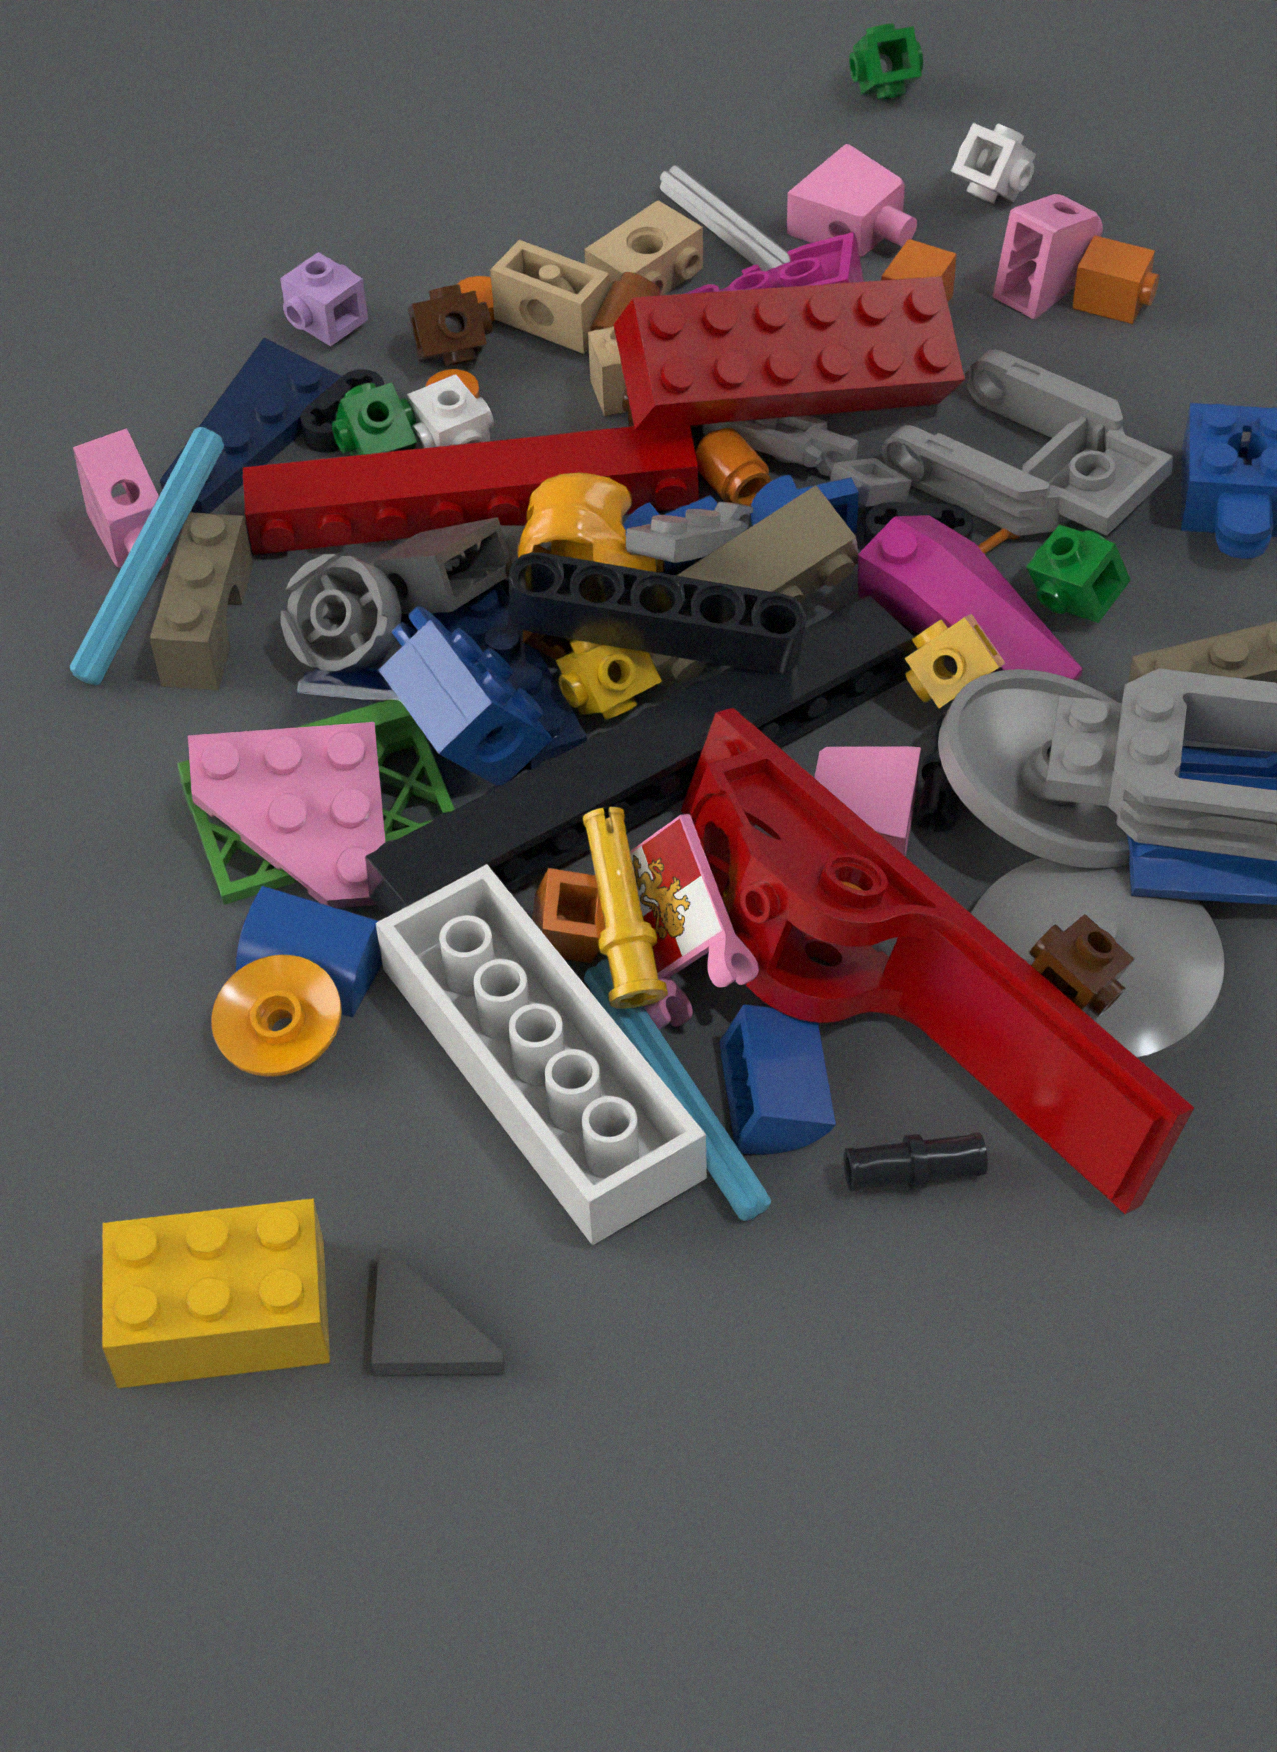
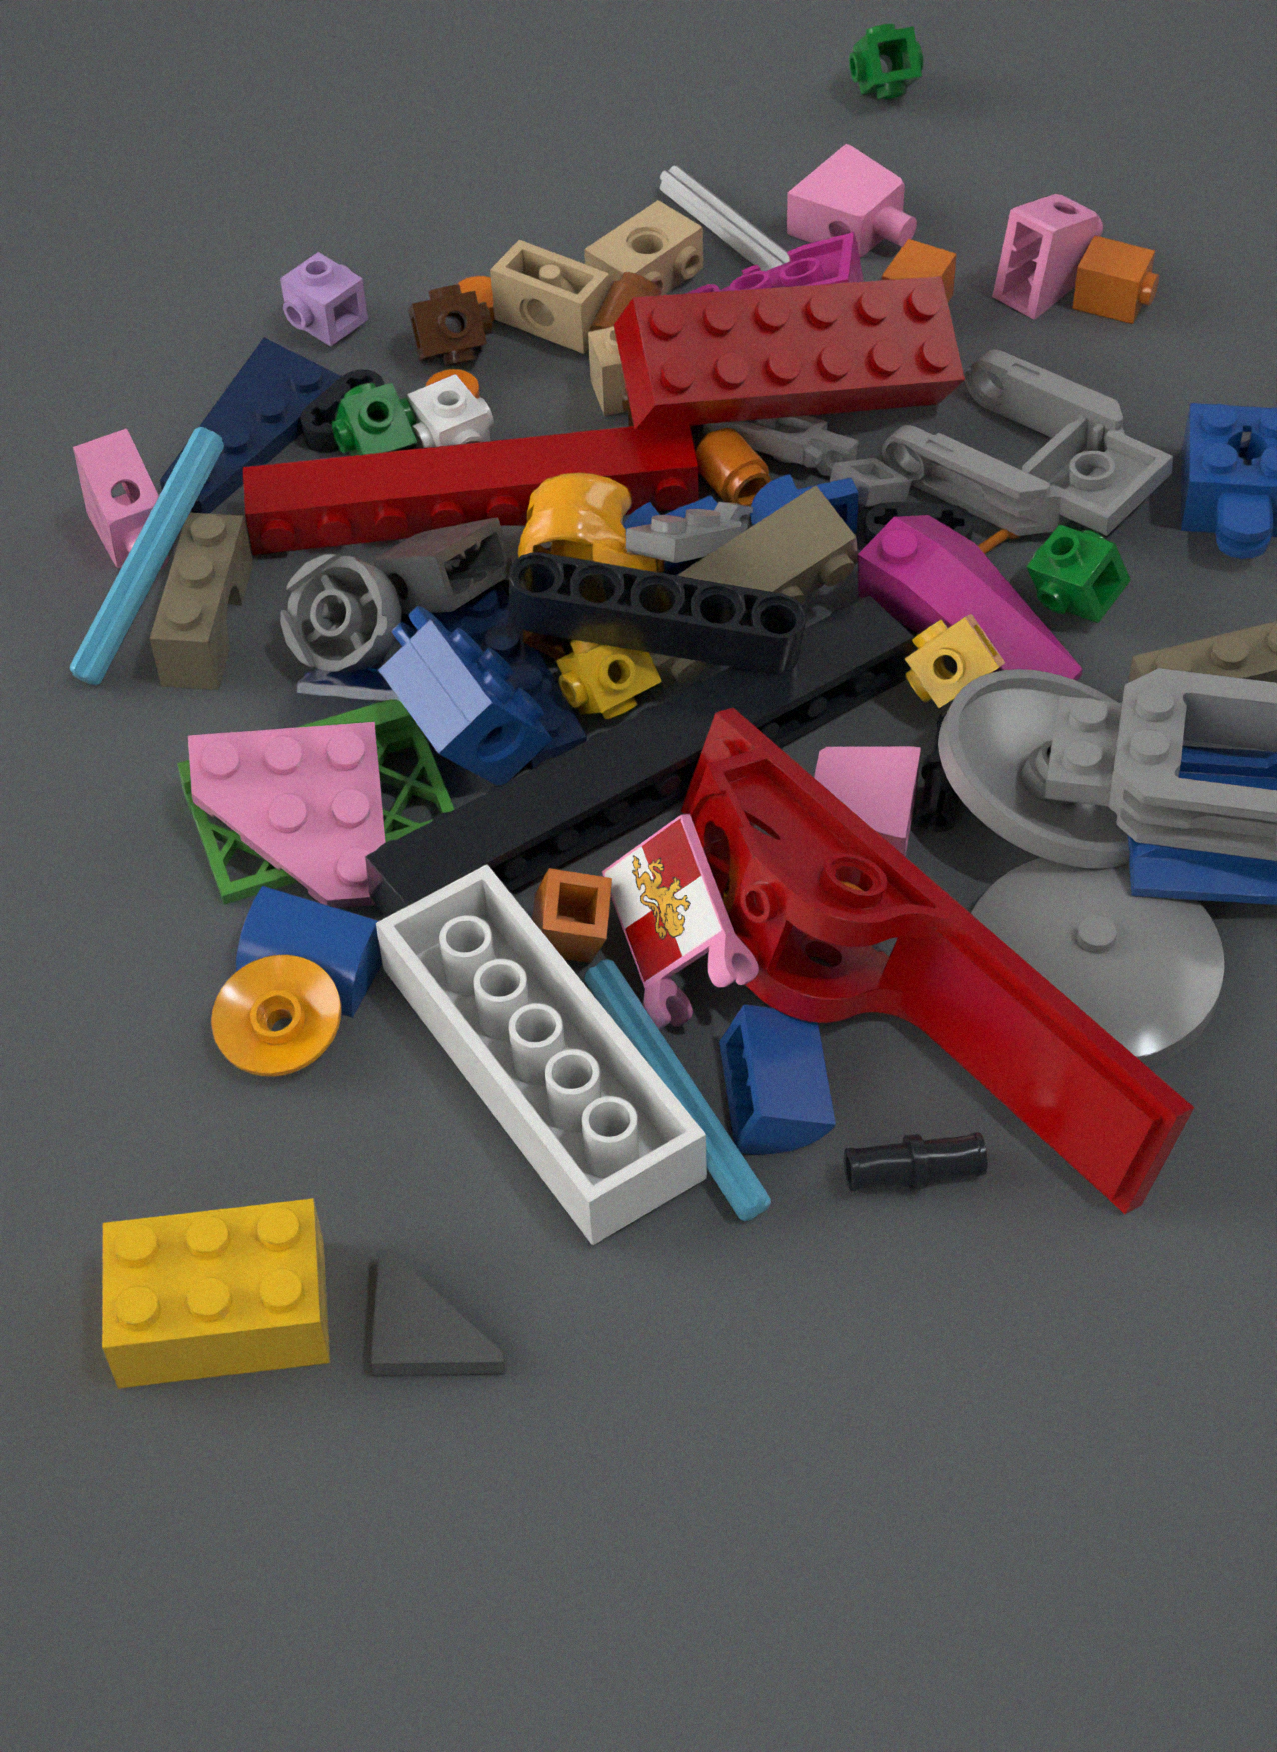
(626, 935): yellow pin -> none
(994, 163): white brick -> none
(1082, 964): reddish brown brick -> none

